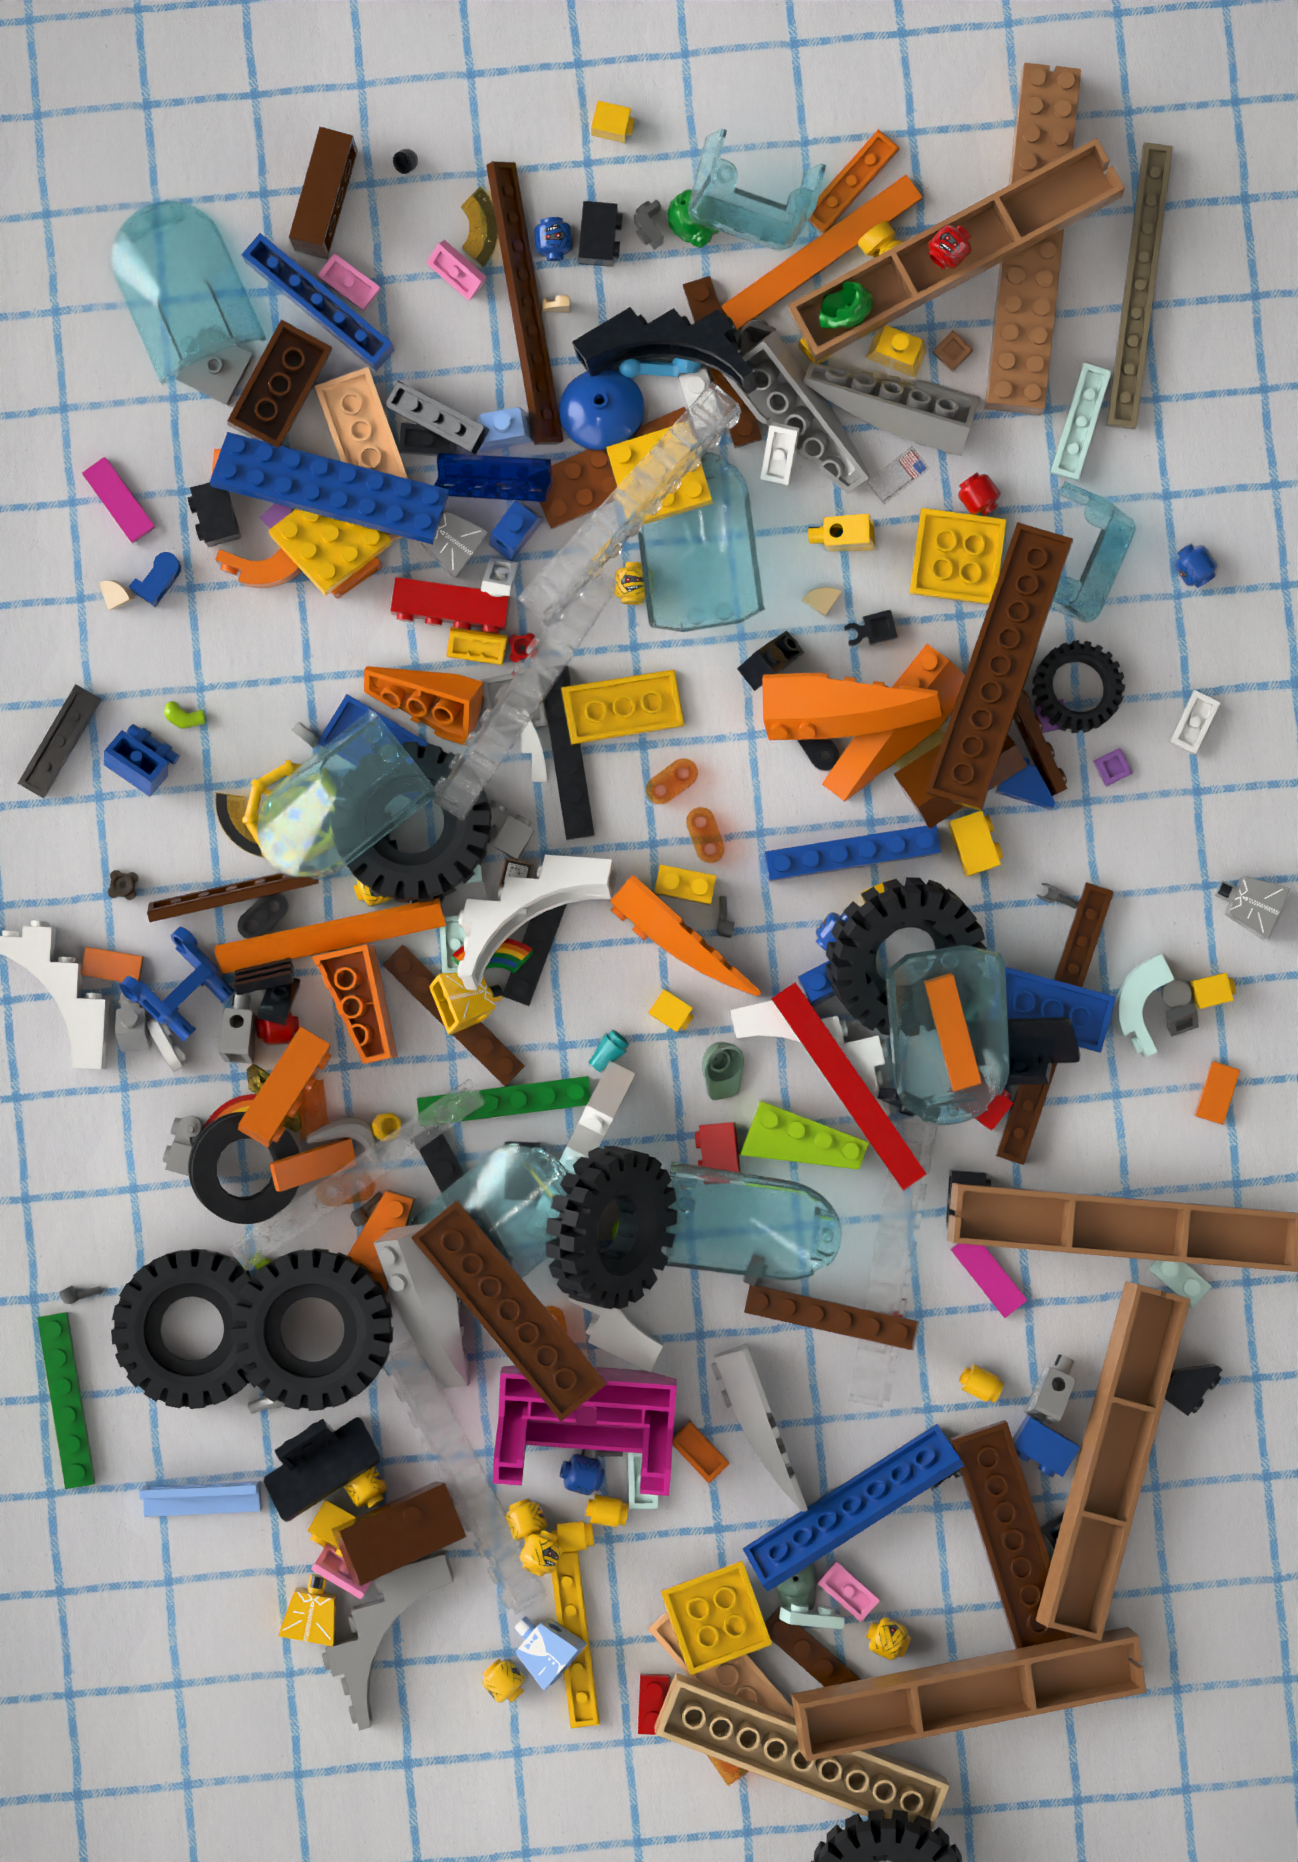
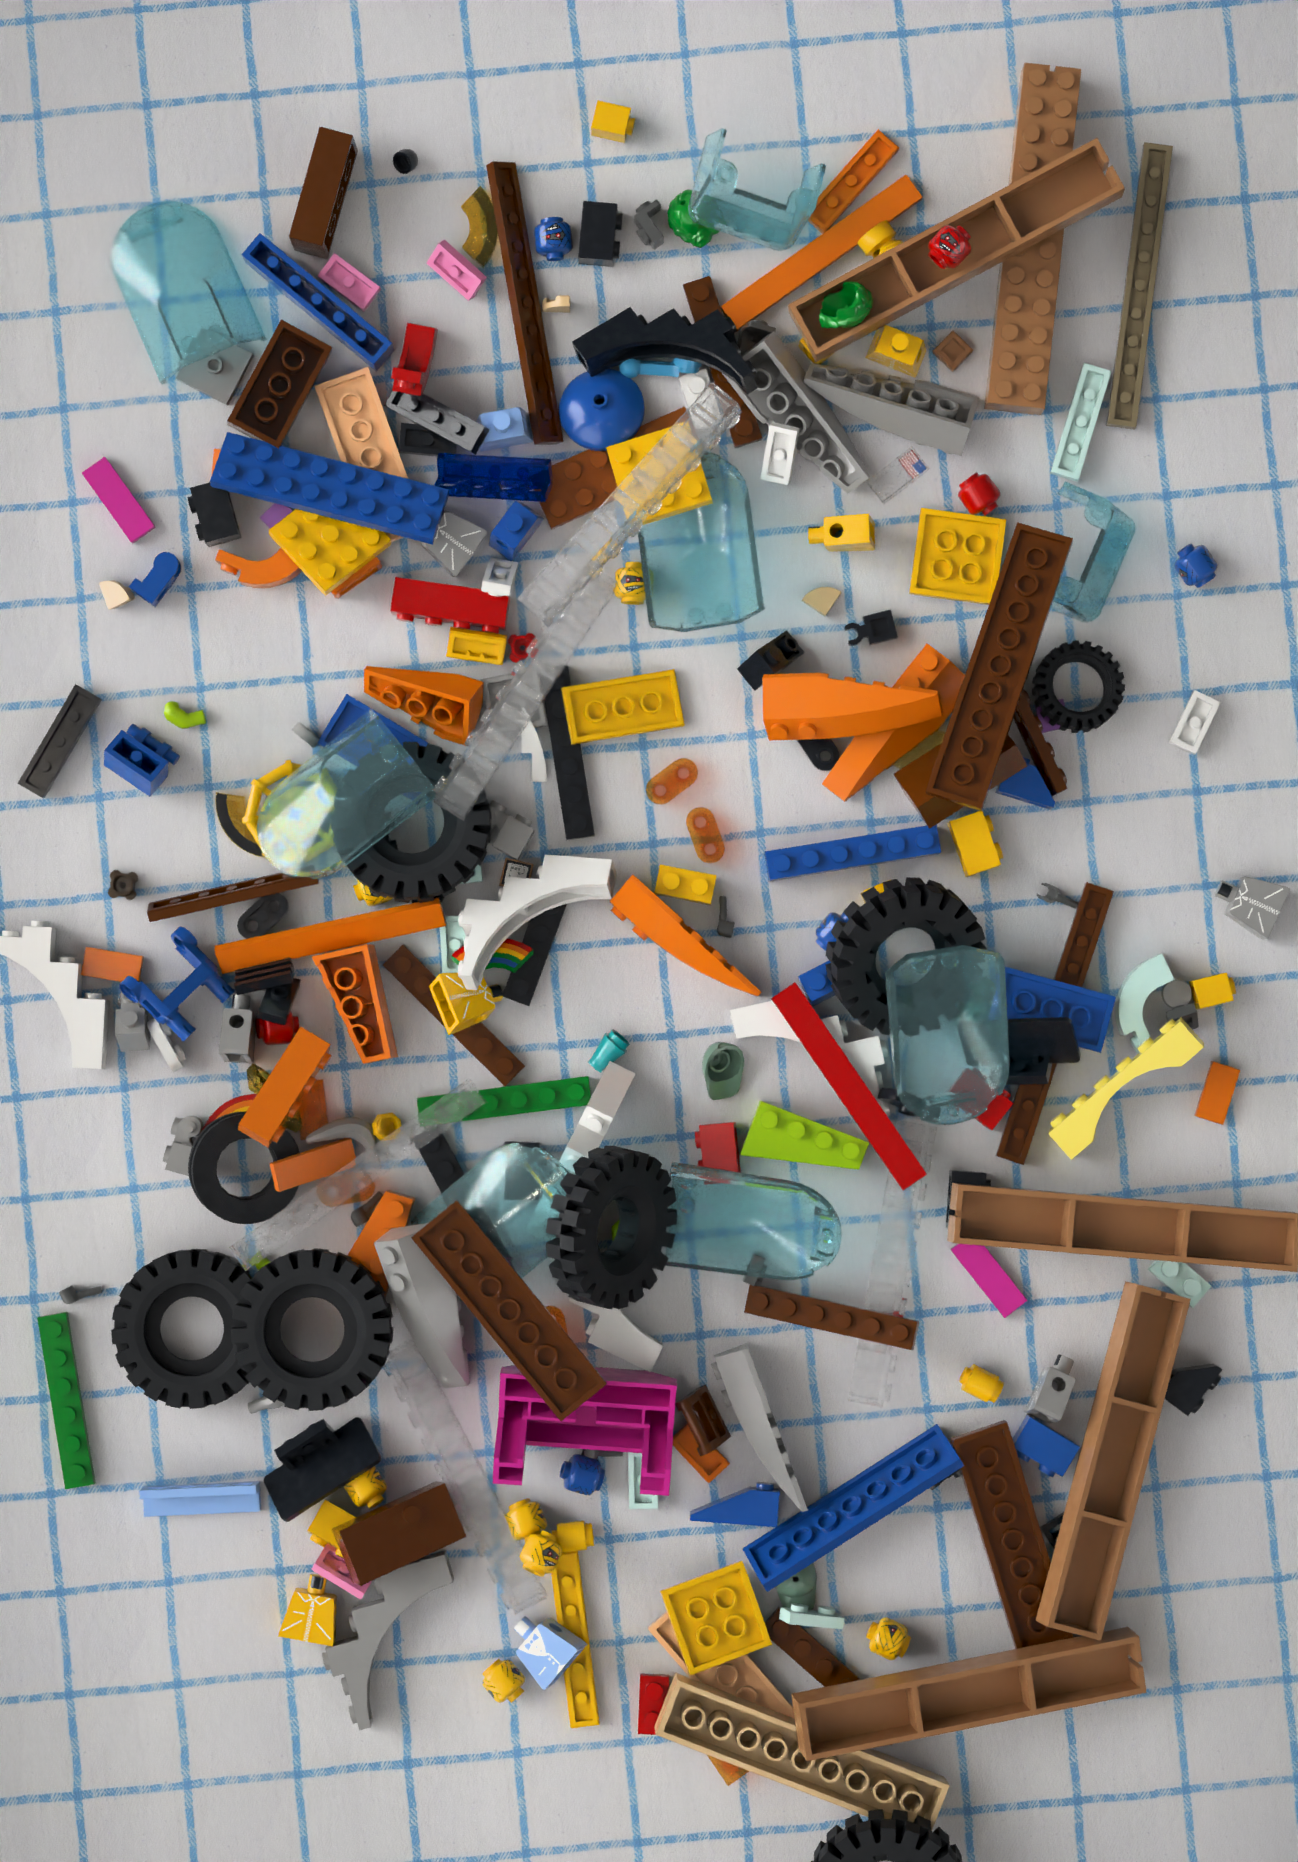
(415, 360): none -> red arch
(607, 1511): yellow brick -> none
(671, 1011): yellow brick -> none
(703, 1420): none -> reddish brown plate
(746, 1507): none -> blue slope
(848, 1591): bright pink plate -> none
(952, 1032): orange tile -> none
(1112, 767): medium lavender tile -> none
(1170, 1049): none -> light yellow arch

